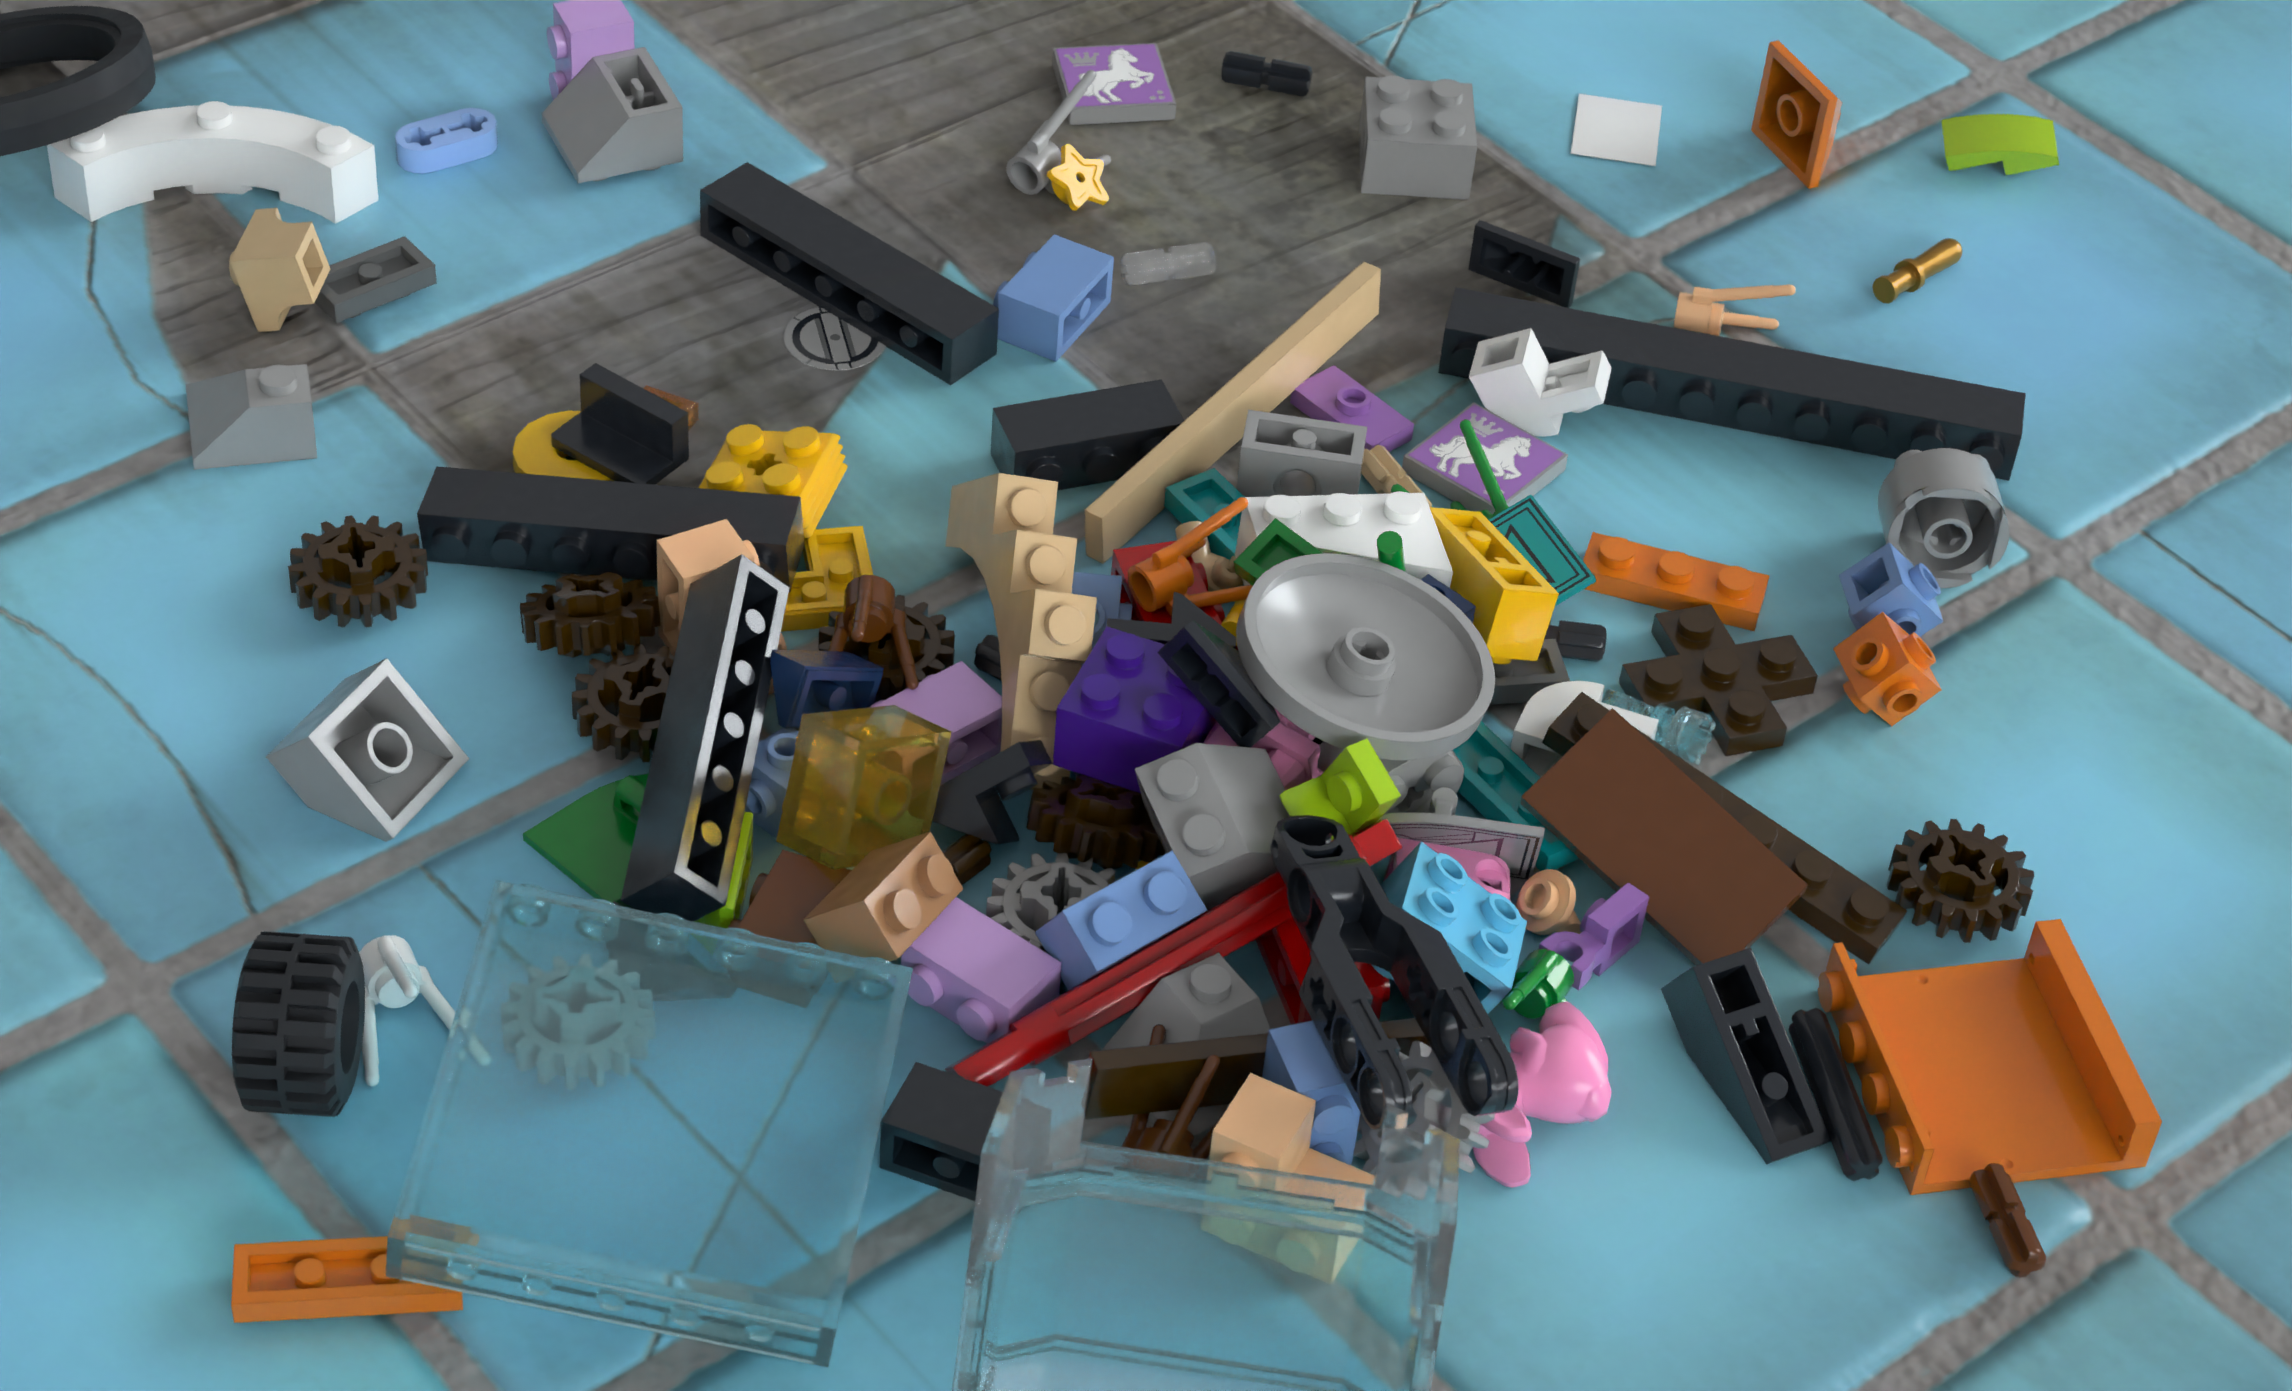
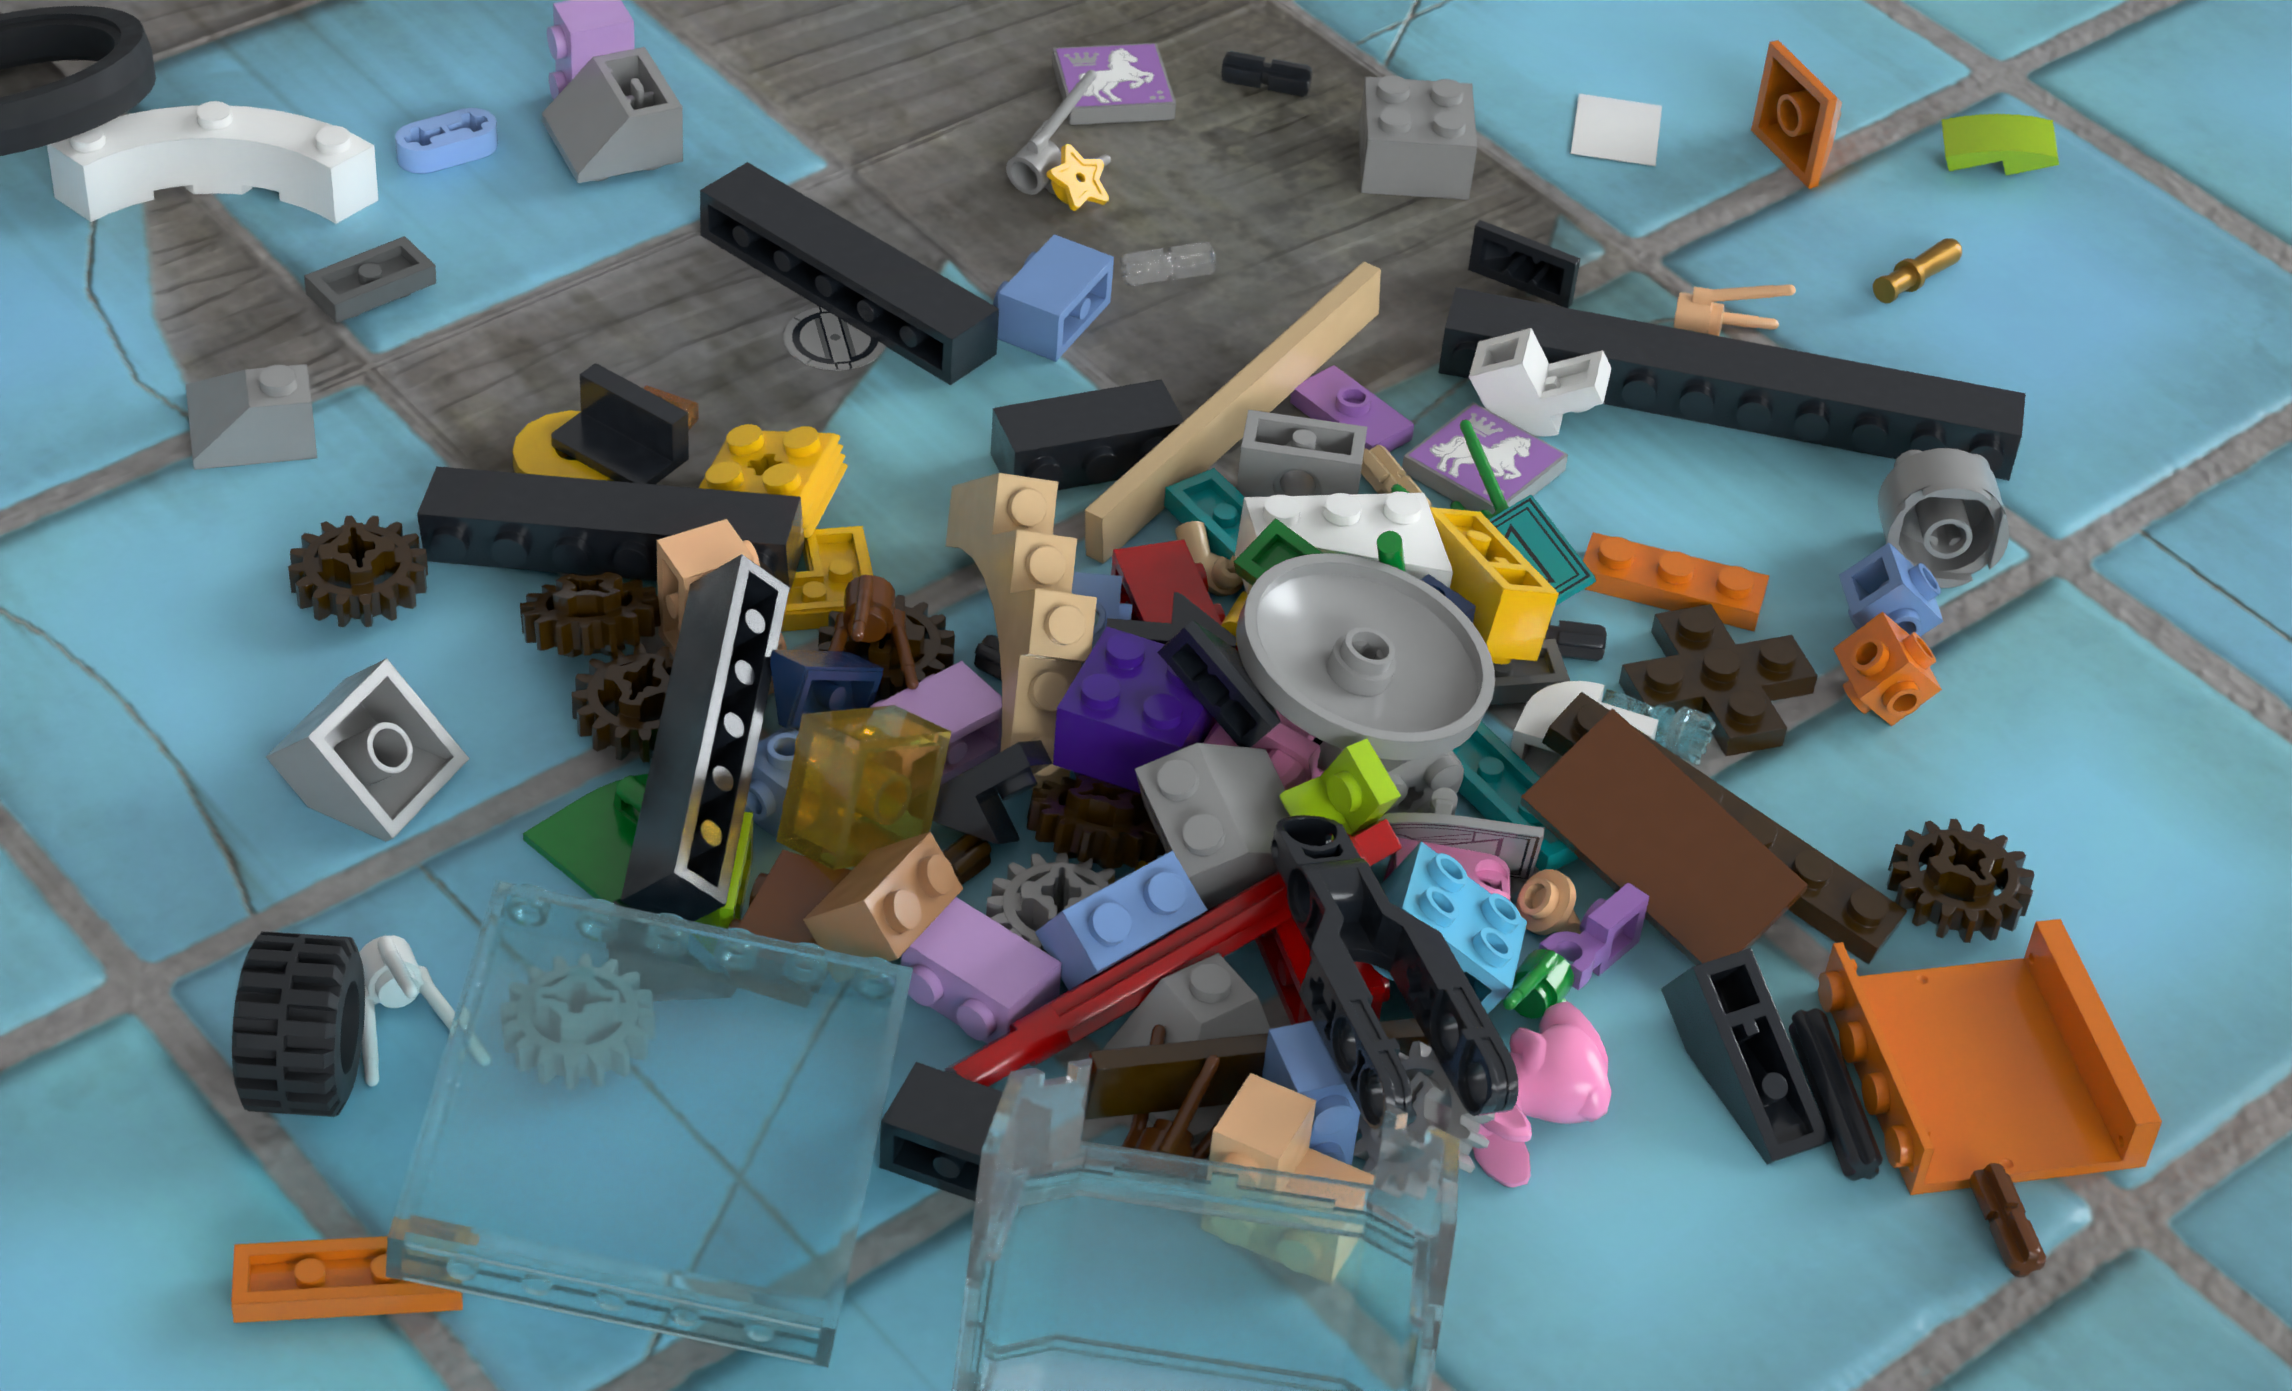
(277, 267): tan brick -> none
(1170, 572): orange plant -> none

